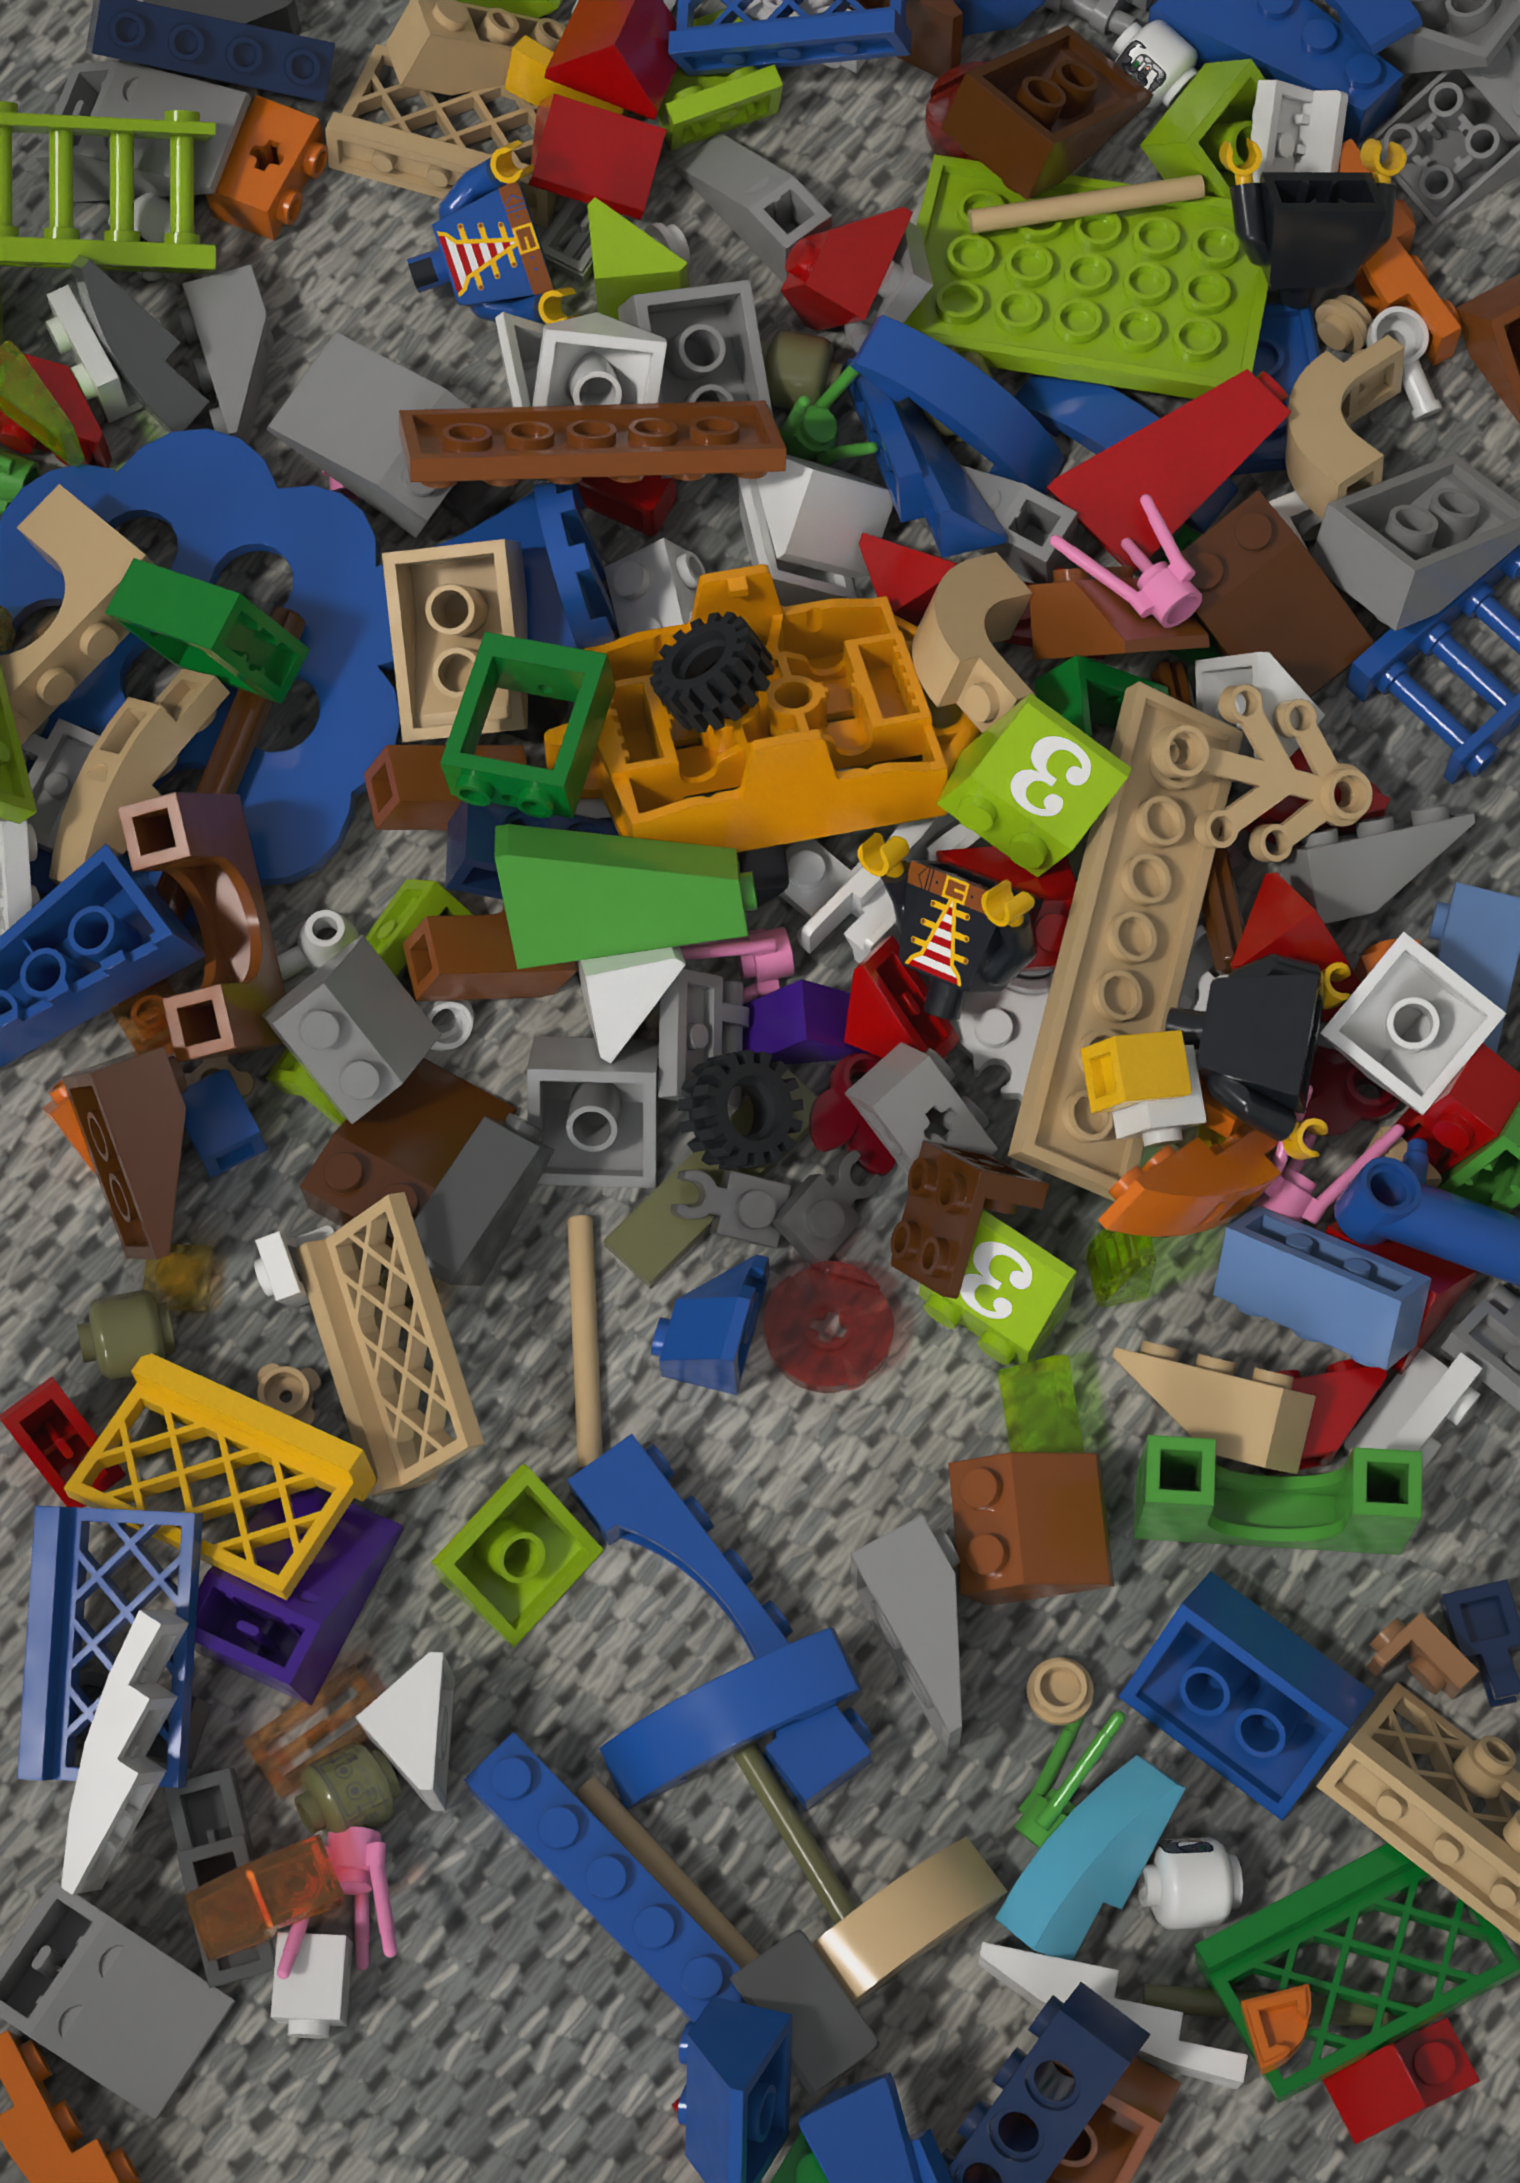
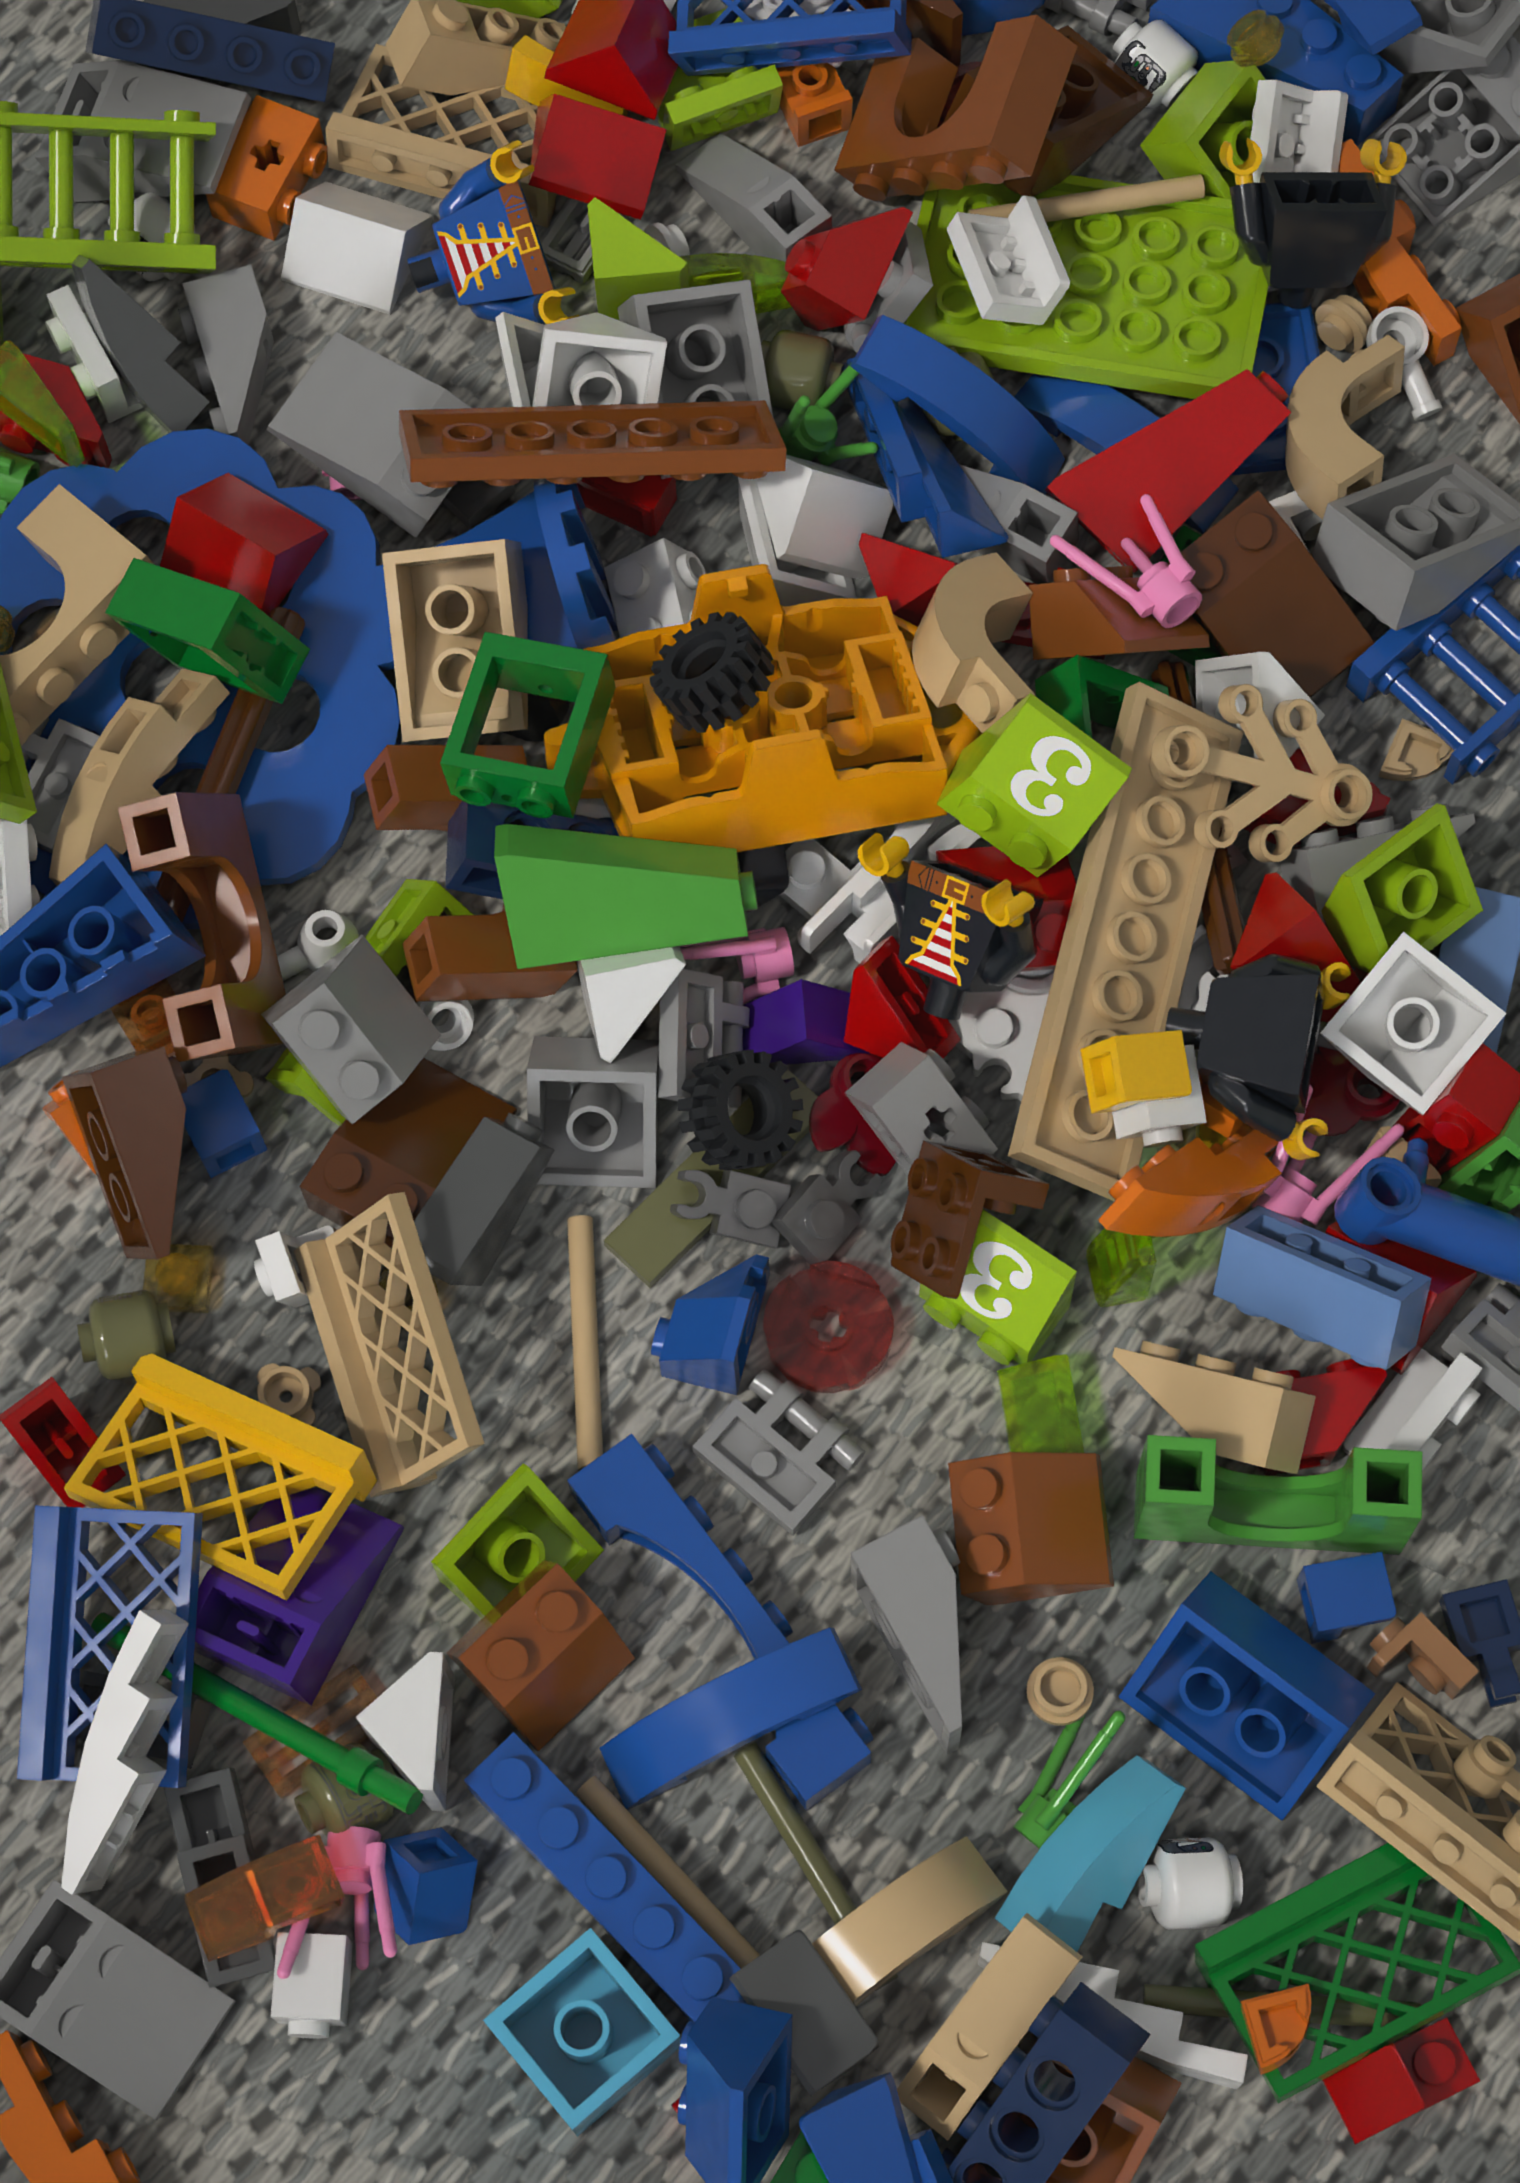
(240, 540): none -> red slope
(352, 245): none -> white slope
(354, 1768): none -> green bar
(429, 1885): none -> blue panel
(542, 1653): none -> dark orange slope
(584, 2031): none -> medium azure brick
(764, 273): none -> clear neon green slope
(766, 1465): none -> light grey plate
(814, 102): none -> orange brick
(987, 2026): none -> tan slope
(990, 137): none -> dark orange arch
(1010, 263): none -> white bracket
(1255, 38): none -> clear yellow plate
(1345, 1595): none -> blue panel
(1406, 885): none -> lime slope
(1414, 753): none -> tan tile

